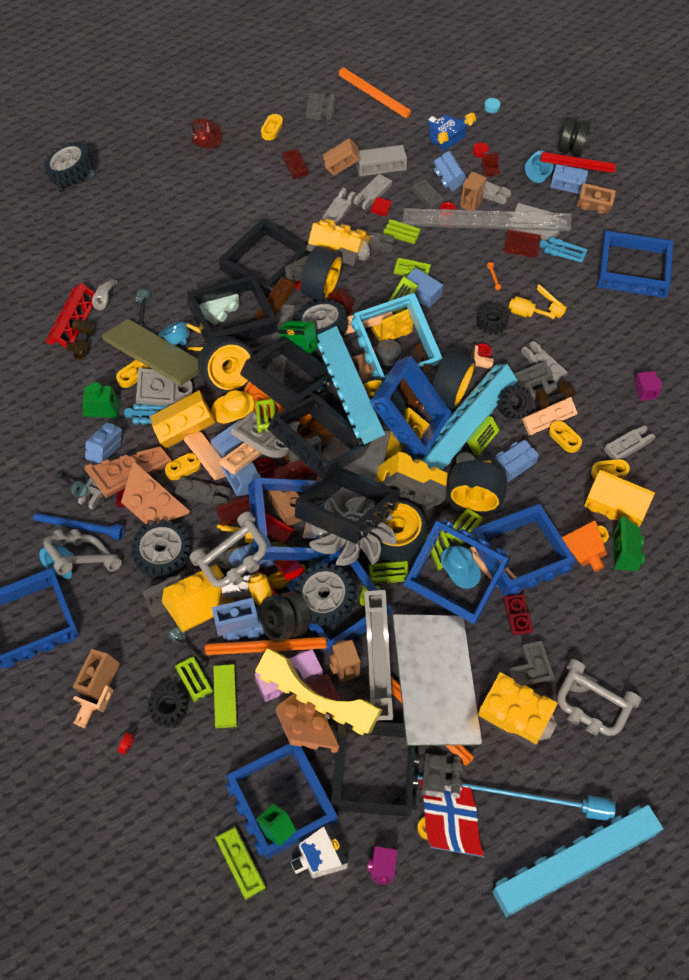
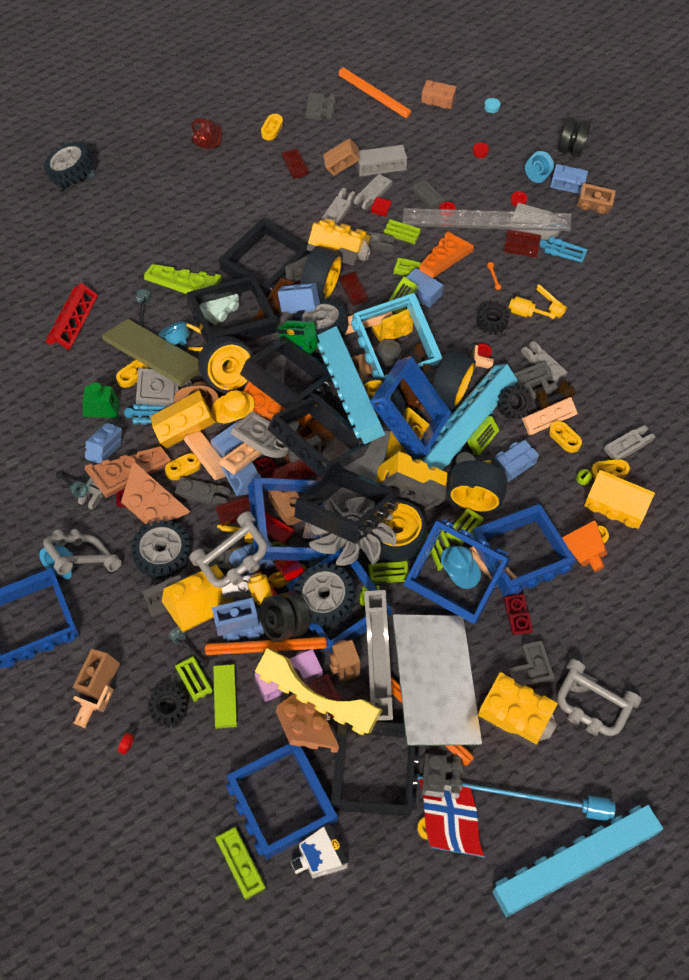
(80, 347): dark brown piece -> none
(100, 298): light grey piece -> none
(115, 531): blue piece -> none
(180, 280): none -> lime wing
(207, 392): none -> medium nougat piece
(258, 414): lime tile -> none
(276, 824): green brick -> none
(298, 297): none -> medium blue brick
(342, 297): clear red bracket -> none
(353, 289): none -> clear red plate
(382, 865): magenta brick -> none
(438, 94): none -> nougat brick
(447, 253): none -> orange wing
(448, 130): blue torso -> none
(450, 171): medium blue brick -> none
(473, 191): medium nougat brick -> none
(490, 164): clear red bracket -> none
(495, 193): light grey hinge -> none
(518, 197): none -> red tile
(577, 162): red axle -> none
(587, 479): none -> lime hinge
(627, 546): green slope -> none
(631, 283): blue window -> none
(647, 385): magenta brick -> none

